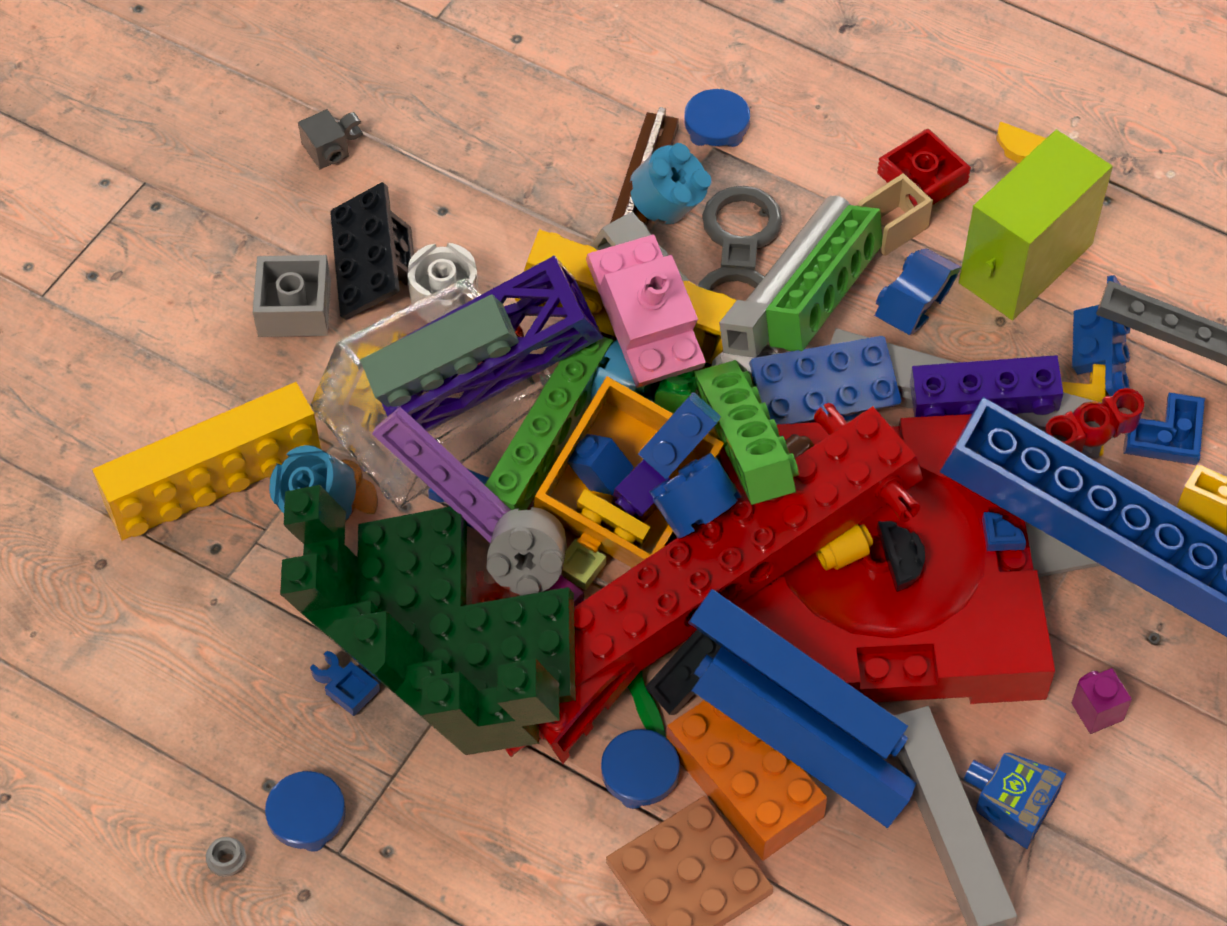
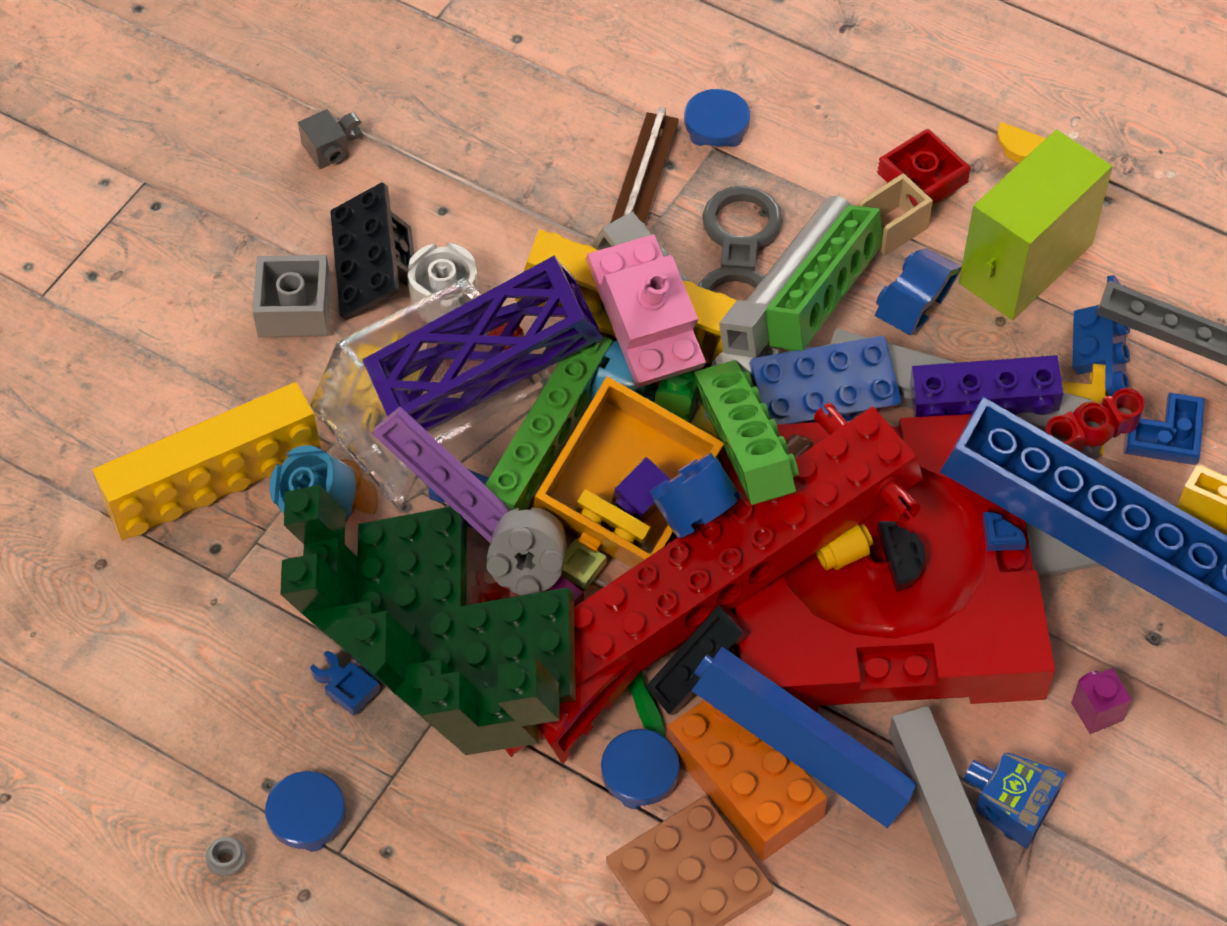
(439, 351): sand green brick -> none
(599, 463): blue brick -> none
(669, 184): dark azure brick -> none
(679, 435): blue brick -> none
(799, 675): blue brick -> none

